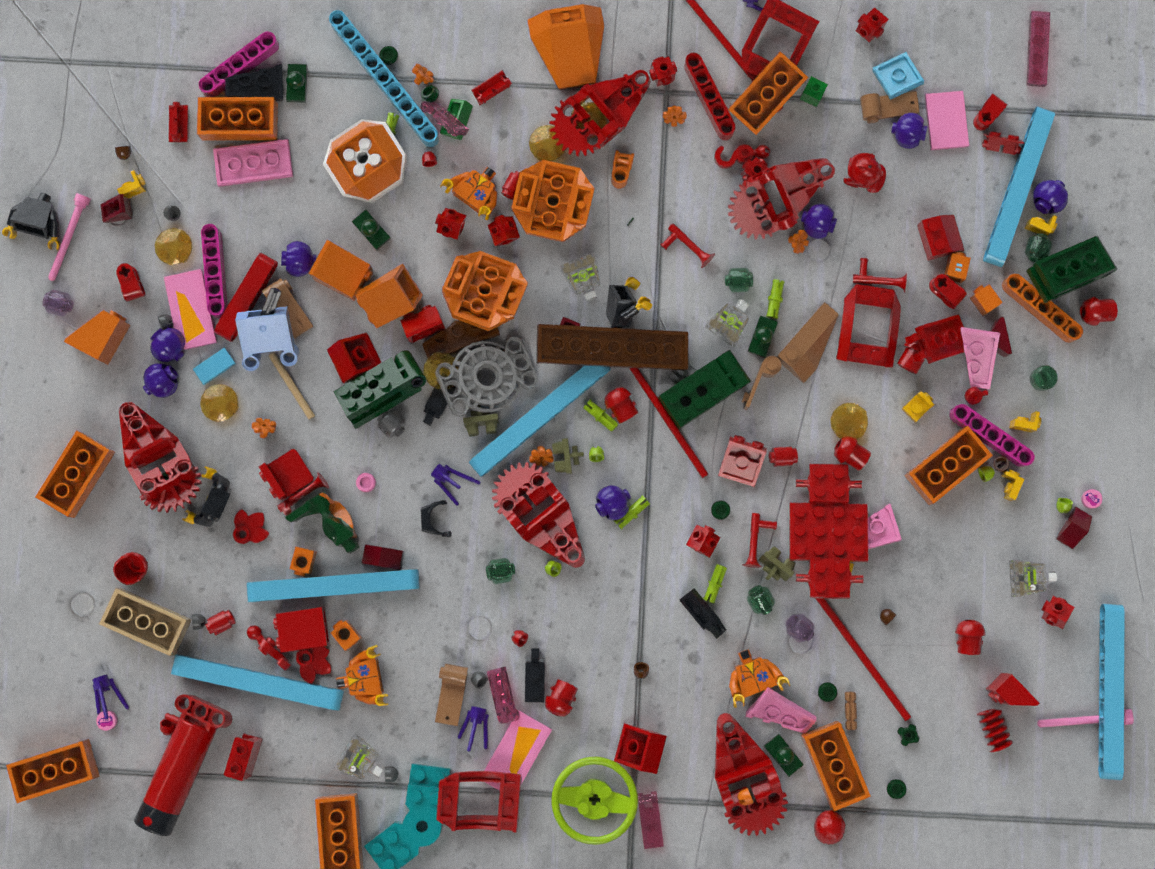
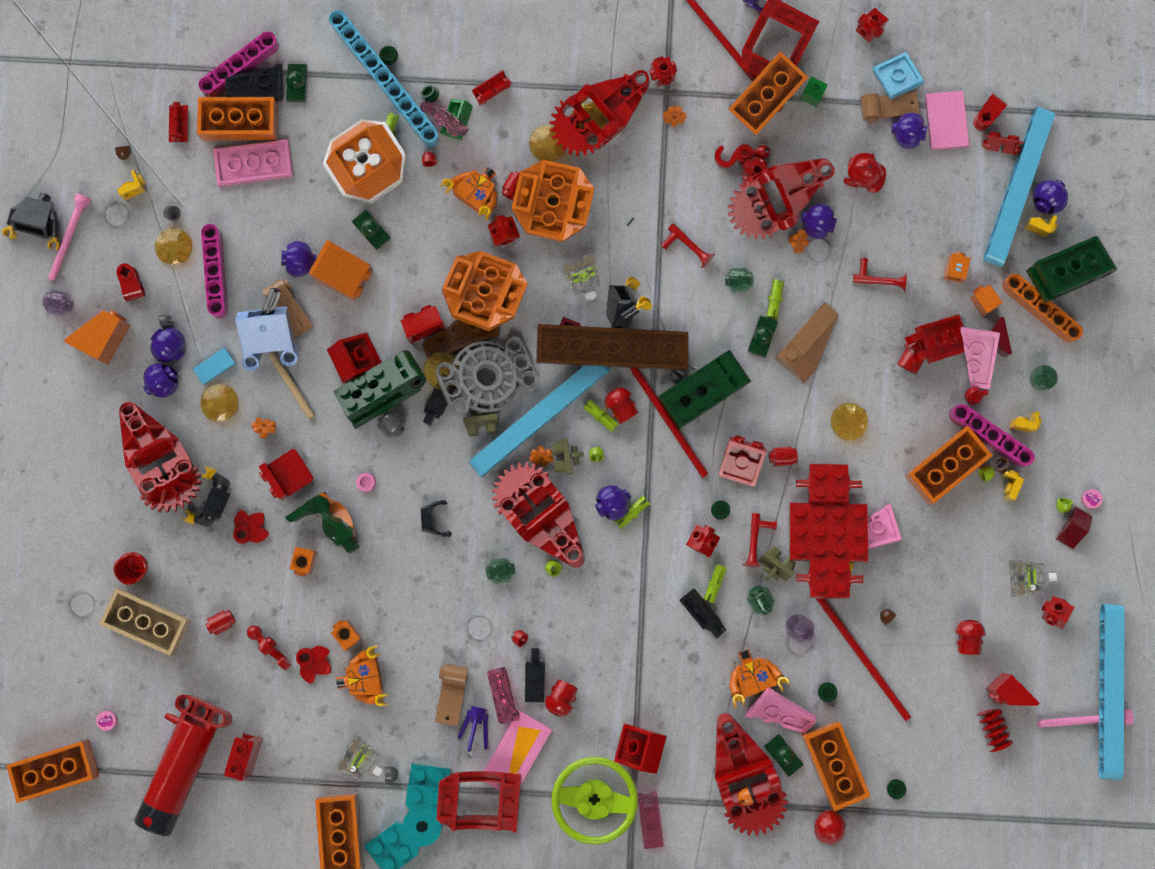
(75, 474): orange brick -> none
(102, 685): dark purple plant -> none
(116, 209): dark red slope -> none
(167, 727): red hinge -> none
(189, 308): bright pink tile -> none
(198, 621): dark grey hinge -> none
(246, 295): red beam -> none
(257, 682): medium azure beam -> none
(285, 506): red piece -> none
(301, 629): red panel -> none
(333, 585): medium azure beam -> none
(382, 557): dark red slope -> none
(389, 296): orange slope -> none
(422, 75): orange plant -> none
(442, 474): dark purple plant -> none
(450, 223): red brick -> none
(479, 679): dark grey hinge -> none
(569, 43): orange wedge -> none
(621, 166): orange piece -> none
(641, 666): reddish brown hinge -> none
(709, 87): red beam -> none
(729, 322): clear torso -> none
(769, 369): medium nougat door -> none
(850, 710): medium nougat axle -> none
(851, 452): red piece -> none
(864, 352): red wedge -> none
(911, 729): dark green plate -> none
(918, 406): yellow bracket -> none
(940, 236): red slope -> none
(949, 292): red piece -> none
(1038, 49): clear pink plate -> none
(1038, 247): clear green head -> none
(1095, 311): red piece -> none

